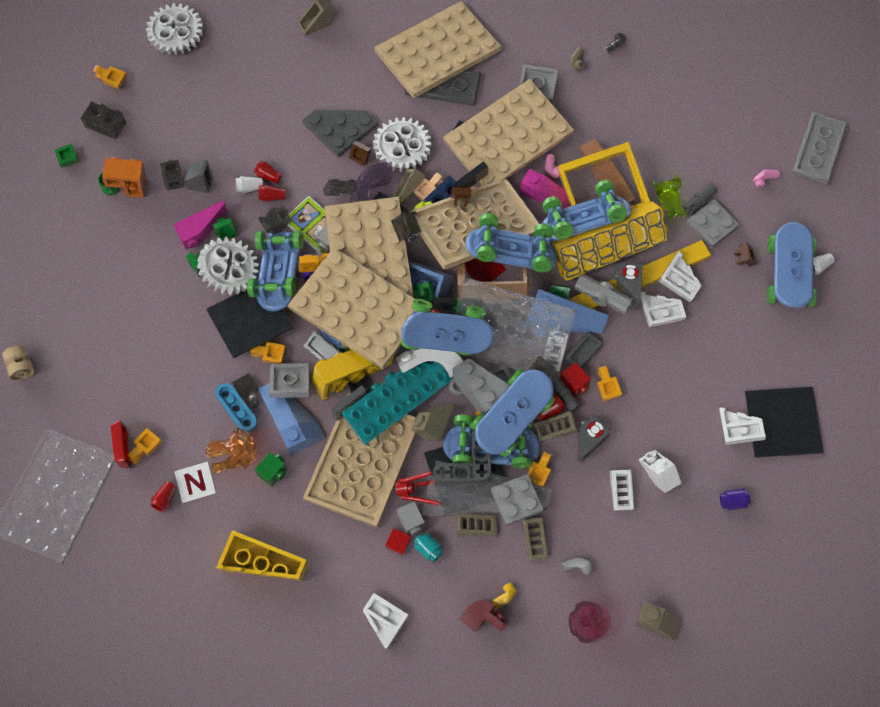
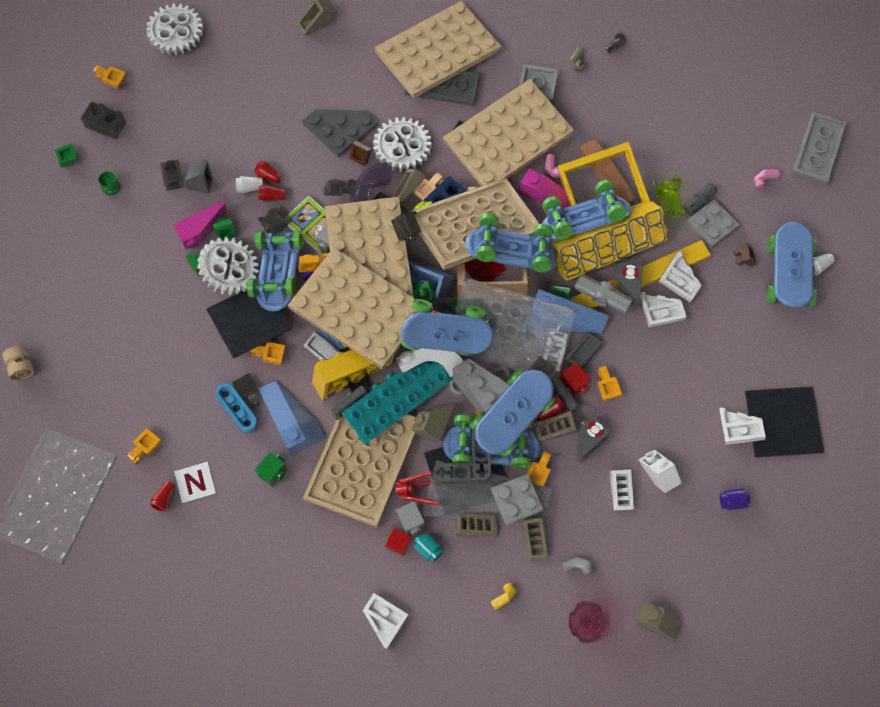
(120, 444): red piece -> none
(125, 174): orange brick -> none
(239, 448): clear orange piece -> none
(257, 558): yellow wedge -> none
(289, 380): light grey plate -> none
(460, 193): reddish brown tile -> none
(473, 176): black tile -> none
(483, 610): dark red brick -> none

